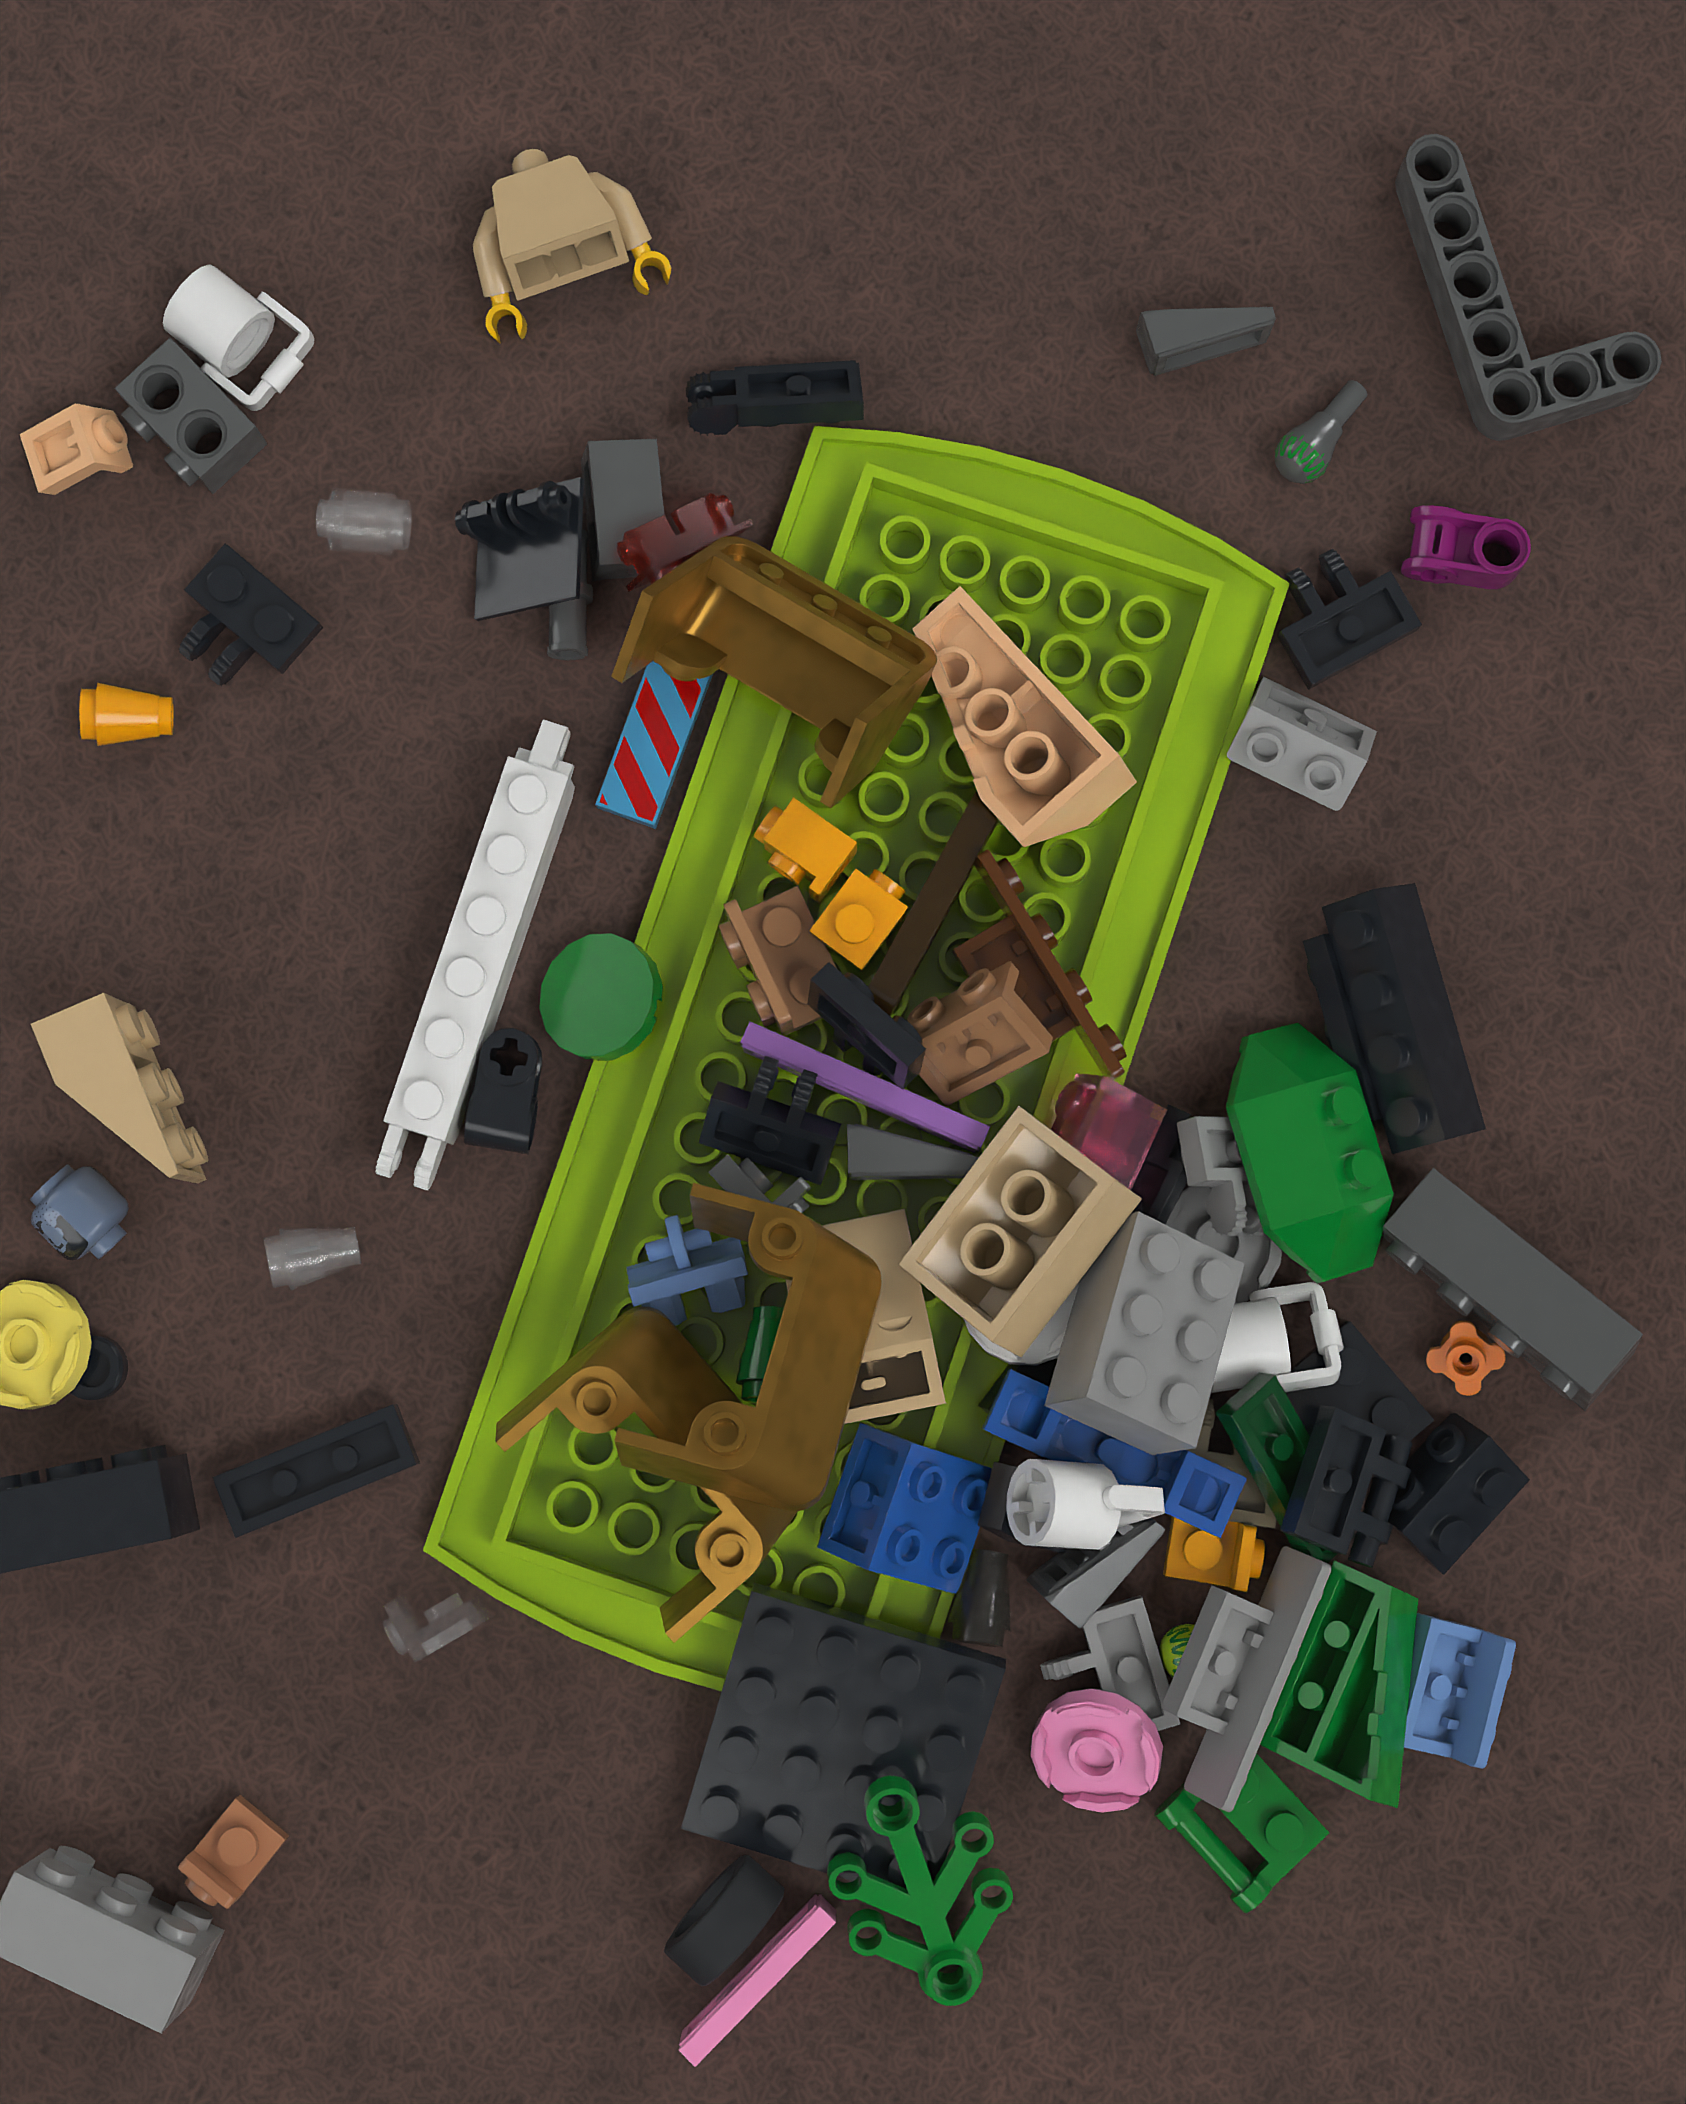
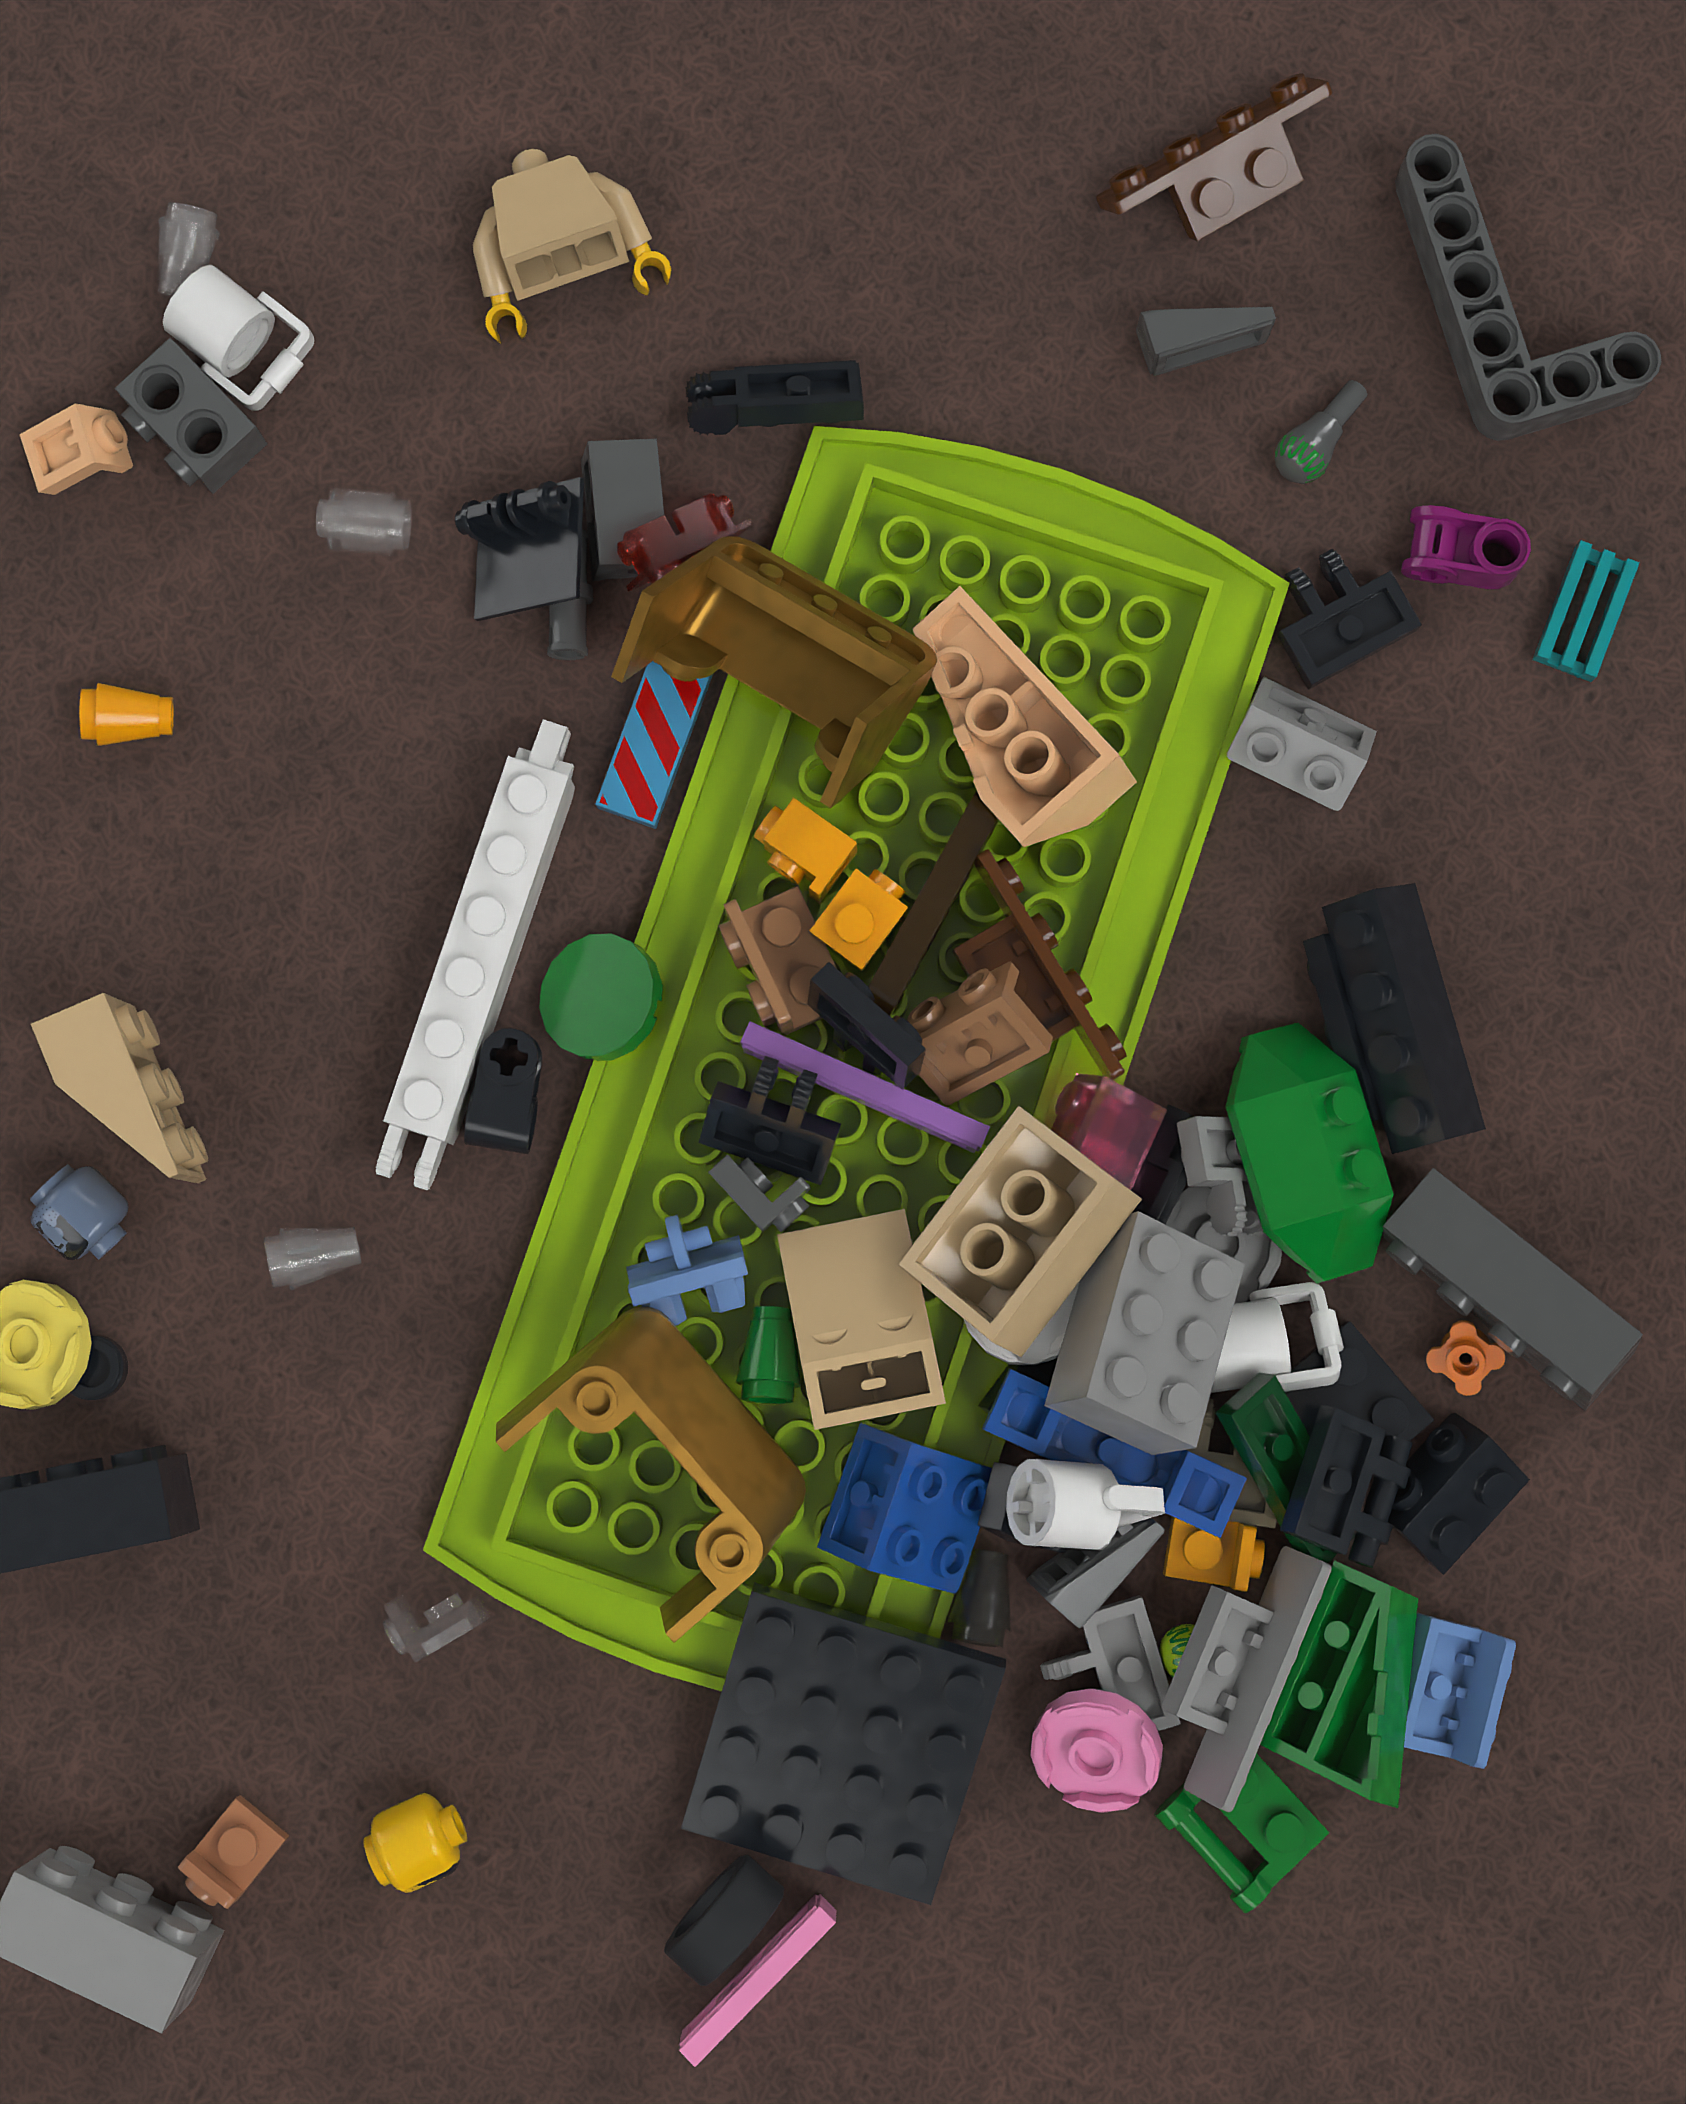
(184, 244): none -> clear cone
(251, 609): black hinge -> none
(316, 1470): black plate -> none
(415, 1843): none -> yellow head
(790, 1439): pearl gold windscreen -> none
(890, 1156): dark grey slope -> none
(924, 1900): green plant -> none
(1226, 168): none -> bracket
(1605, 563): none -> teal tile

